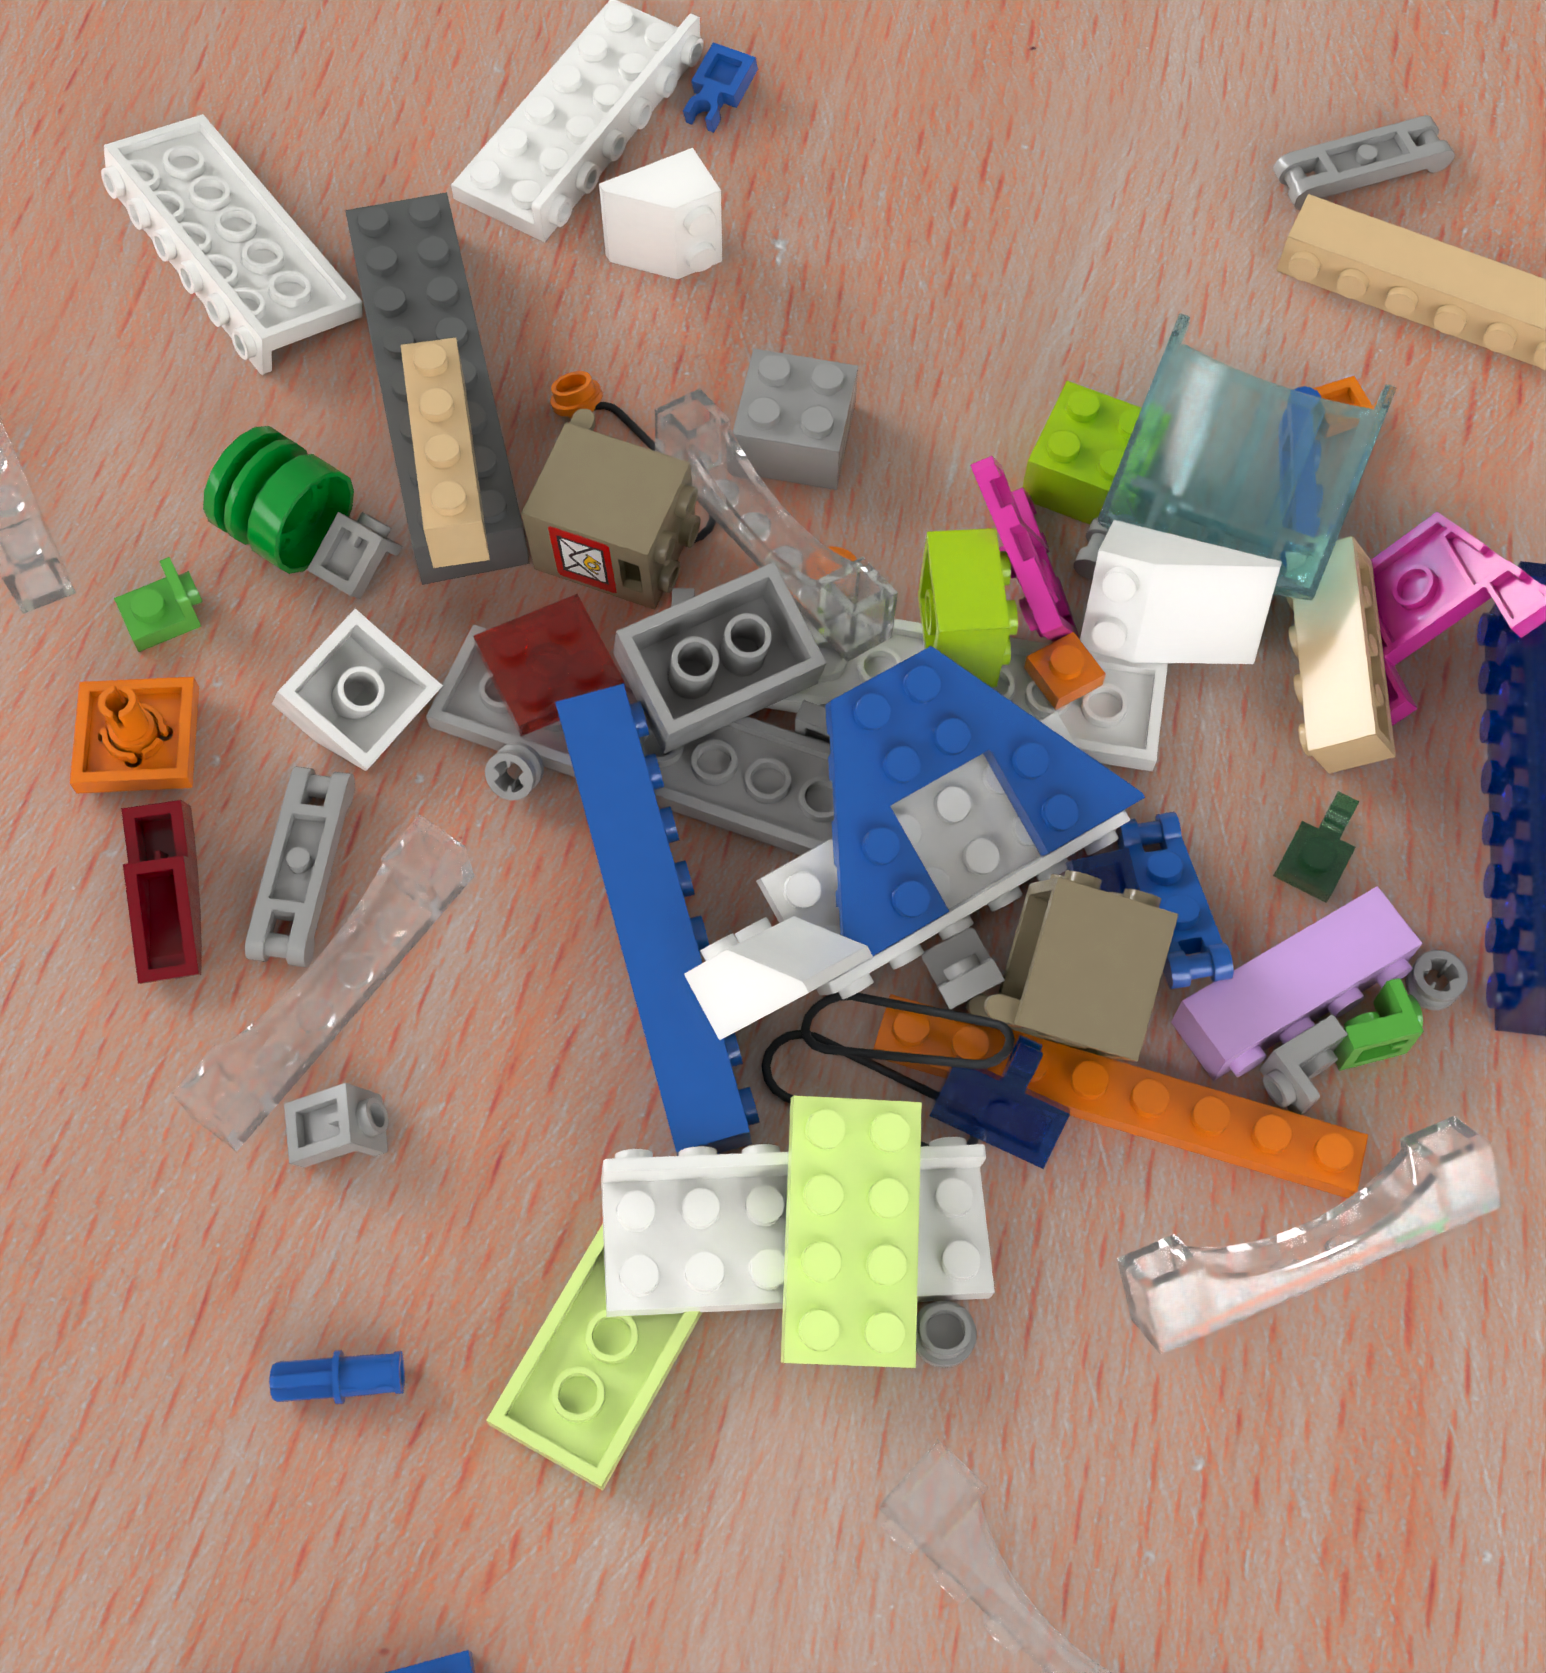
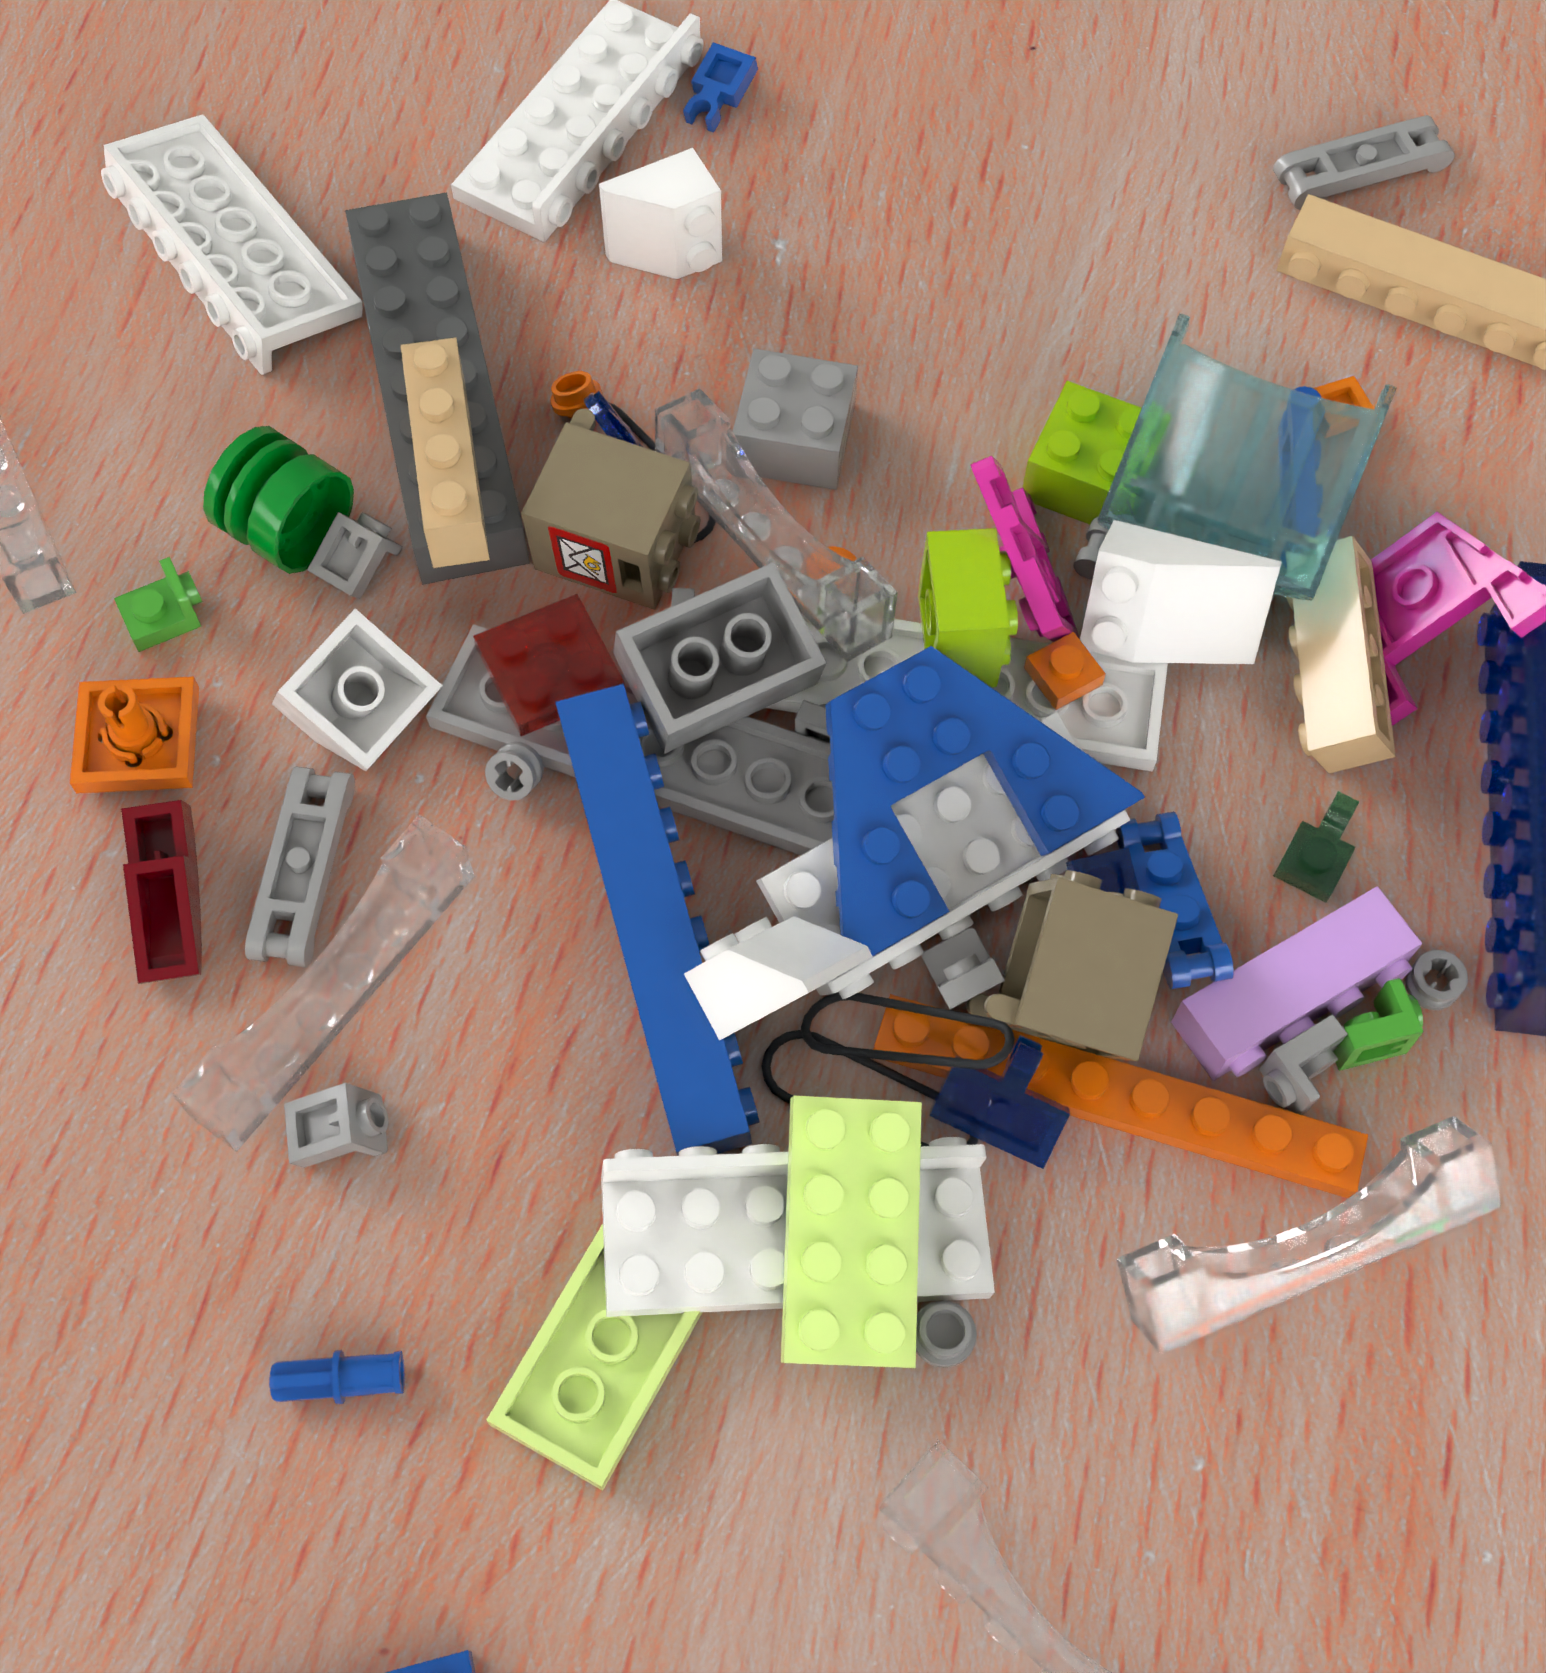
(609, 419): none -> clear blue wheel

